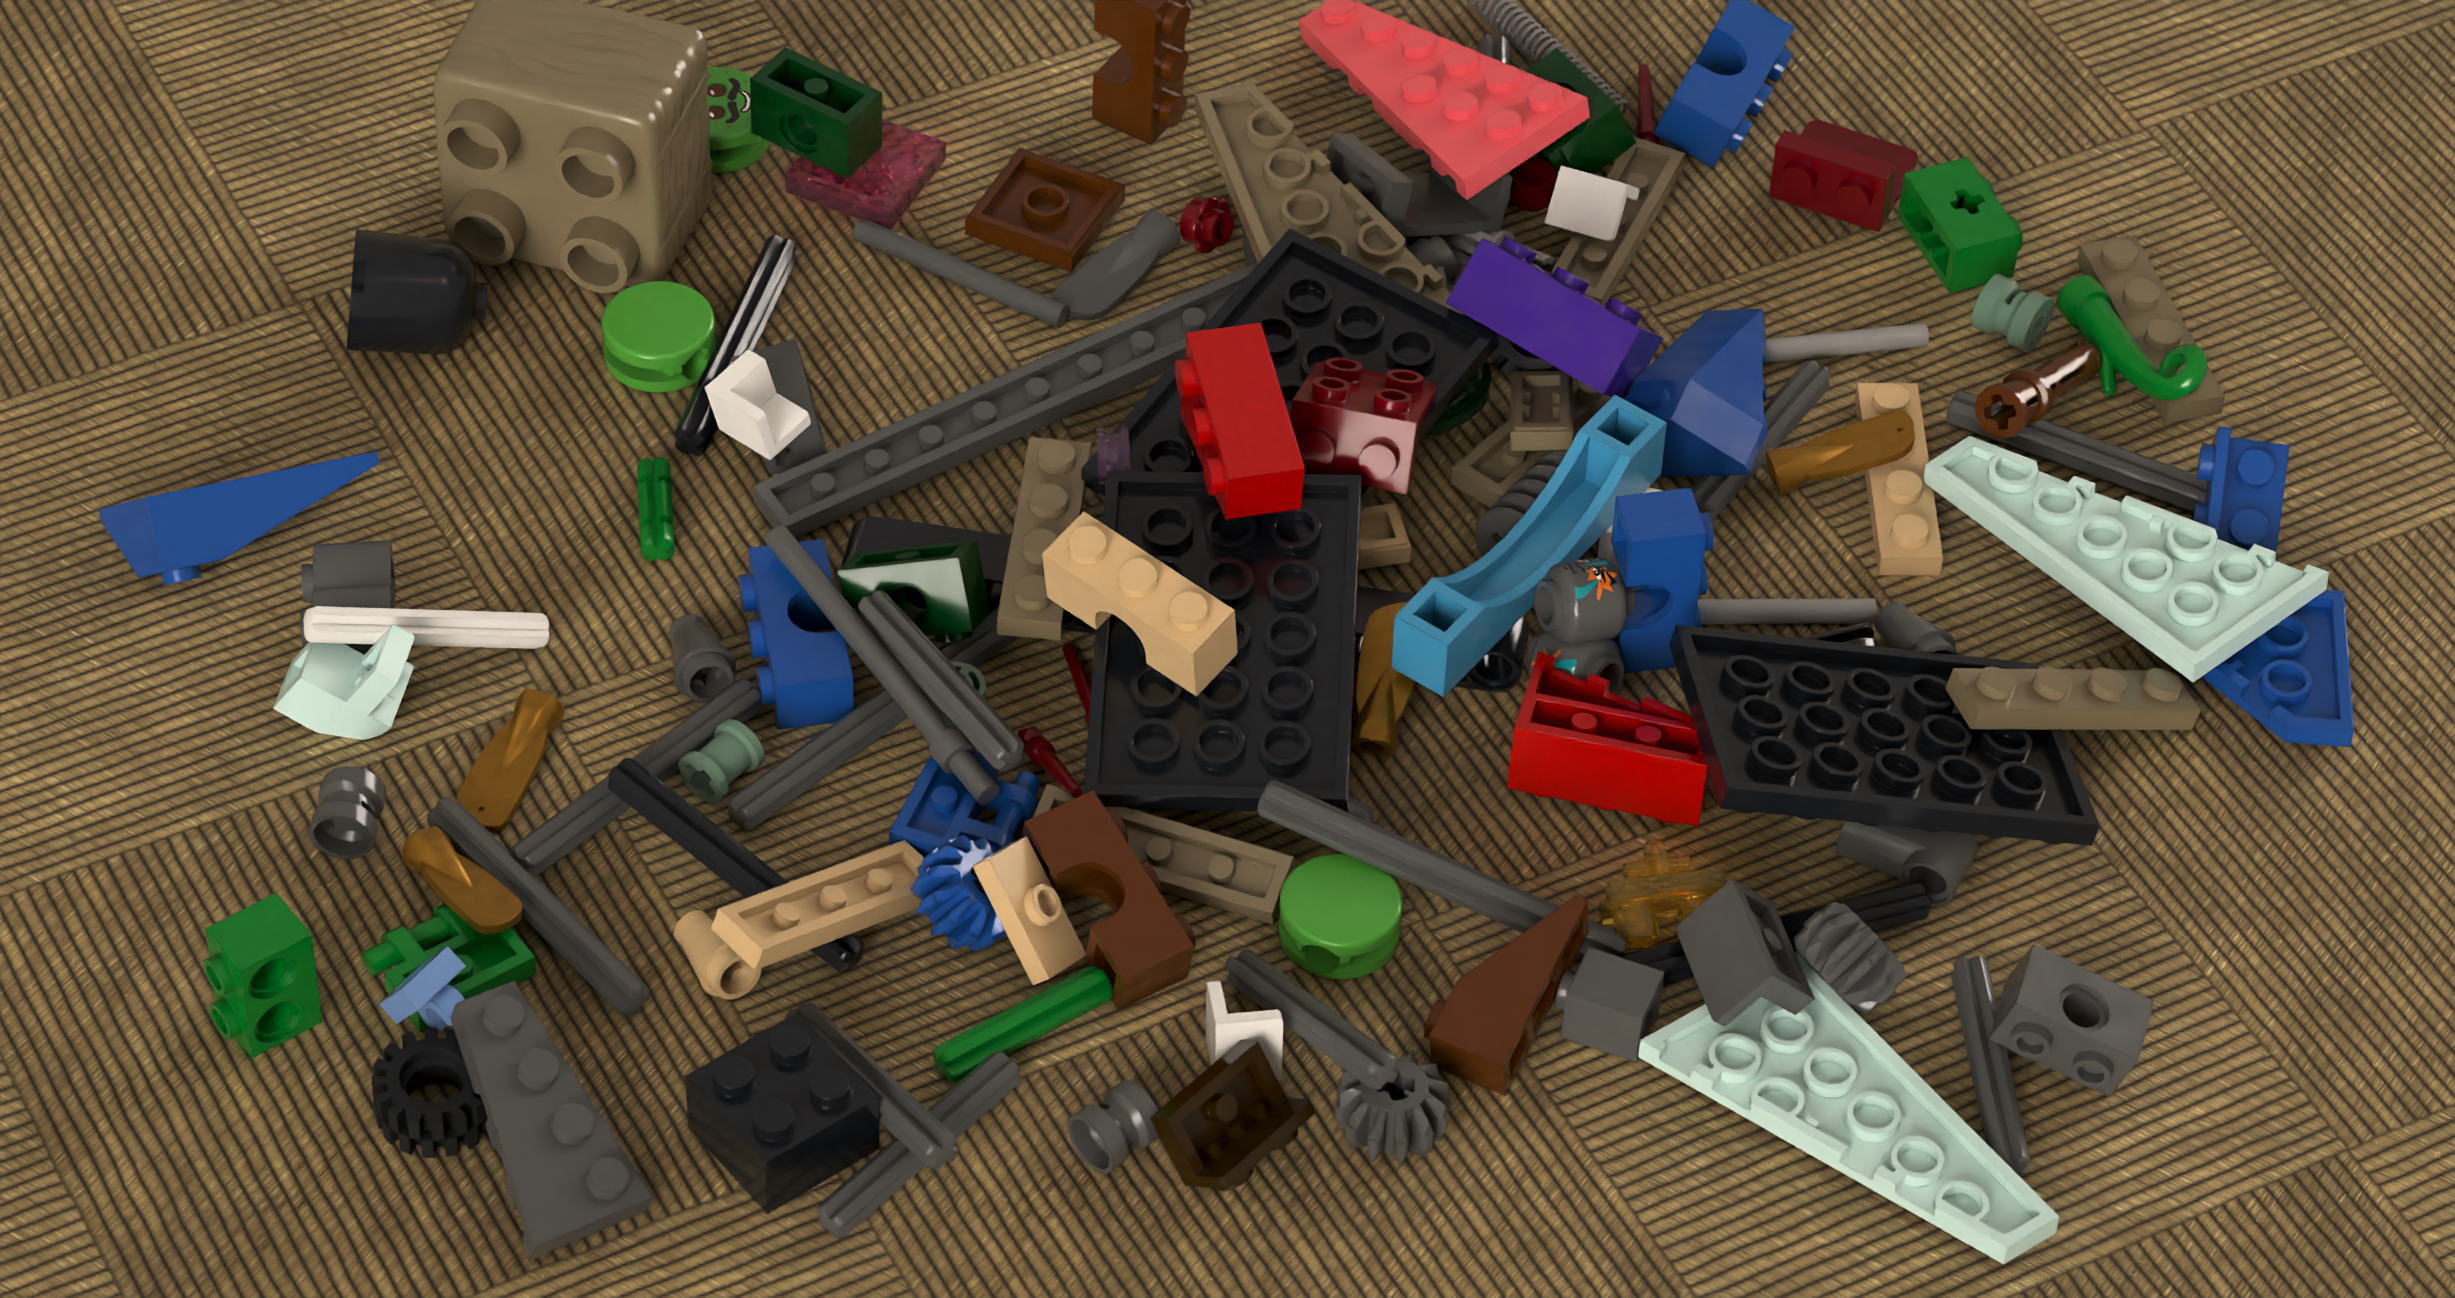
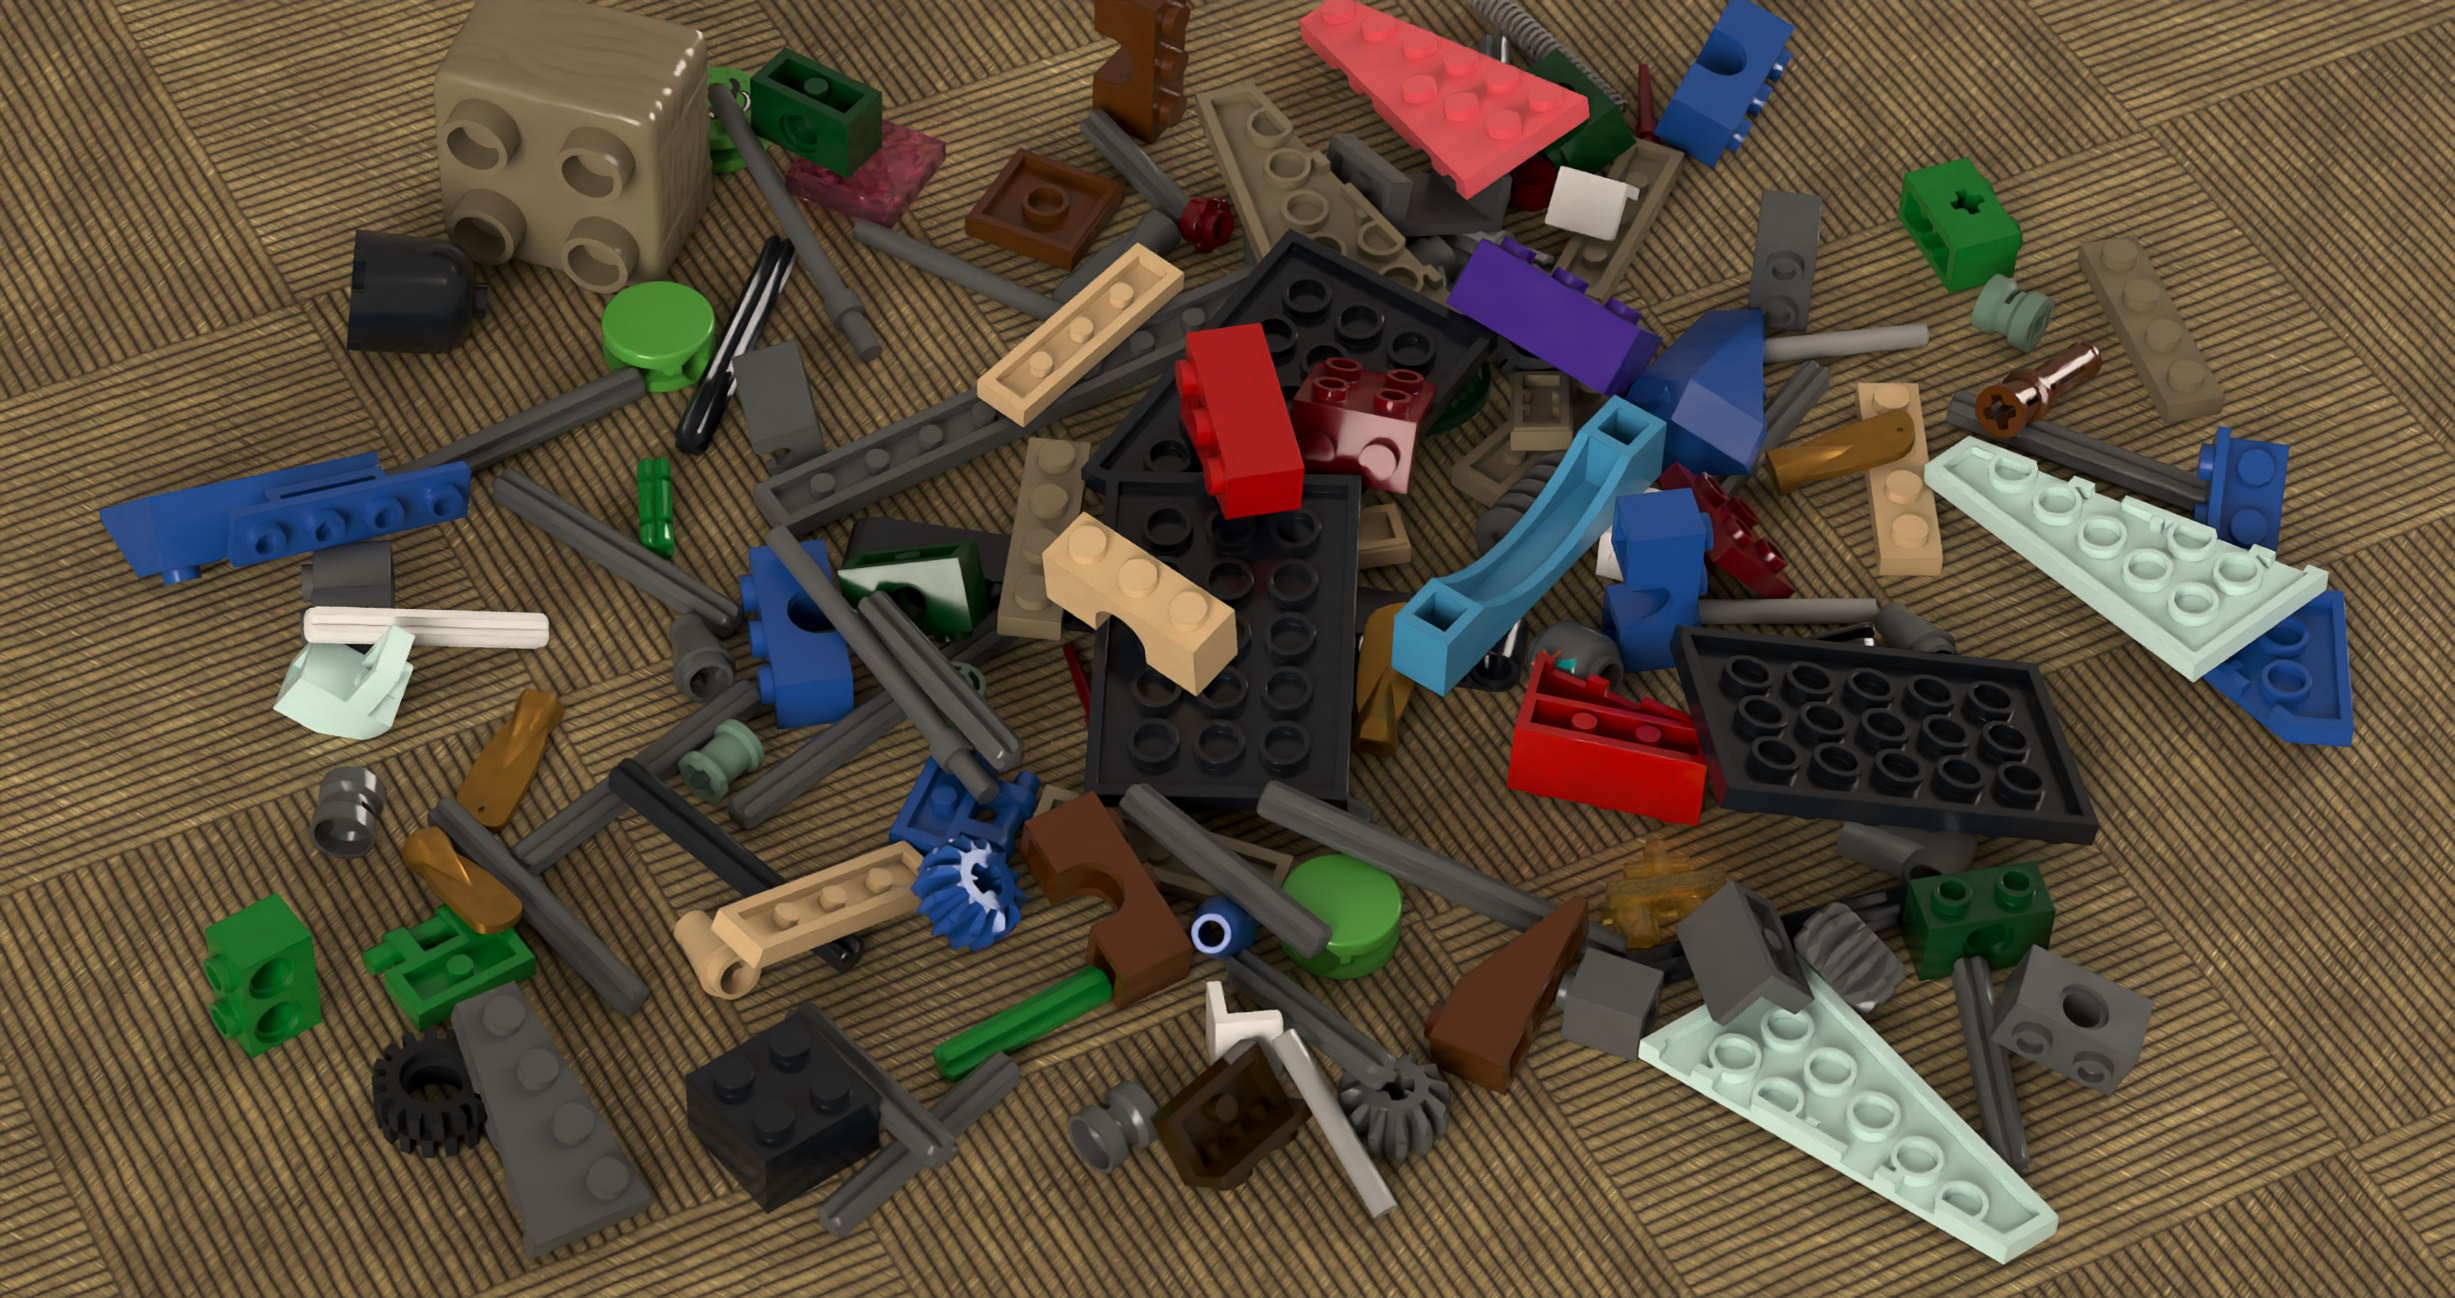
(345, 511): none -> blue bracket
(427, 991): medium blue tile -> none
(537, 423): none -> dark grey axle
(617, 552): none -> dark grey axle
(752, 409): white panel -> none
(841, 303): none -> dark grey bar
(1029, 910): tan plate -> none
(1043, 754): dark red piece -> none
(1080, 334): none -> tan plate
(1112, 451): bush -> none
(1135, 165): none -> dark grey axle
(1225, 870): none -> dark grey axle
(1238, 927): none -> blue cone
(1334, 1123): none -> light grey bar
(1583, 600): dark grey head -> none
(1735, 541): none -> dark red plate
(1785, 258): none -> dark grey brick
(1840, 173): dark red bracket -> none
(1974, 914): none -> dark green brick
(2072, 699): dark tan plate -> none
(2089, 310): green plant -> none

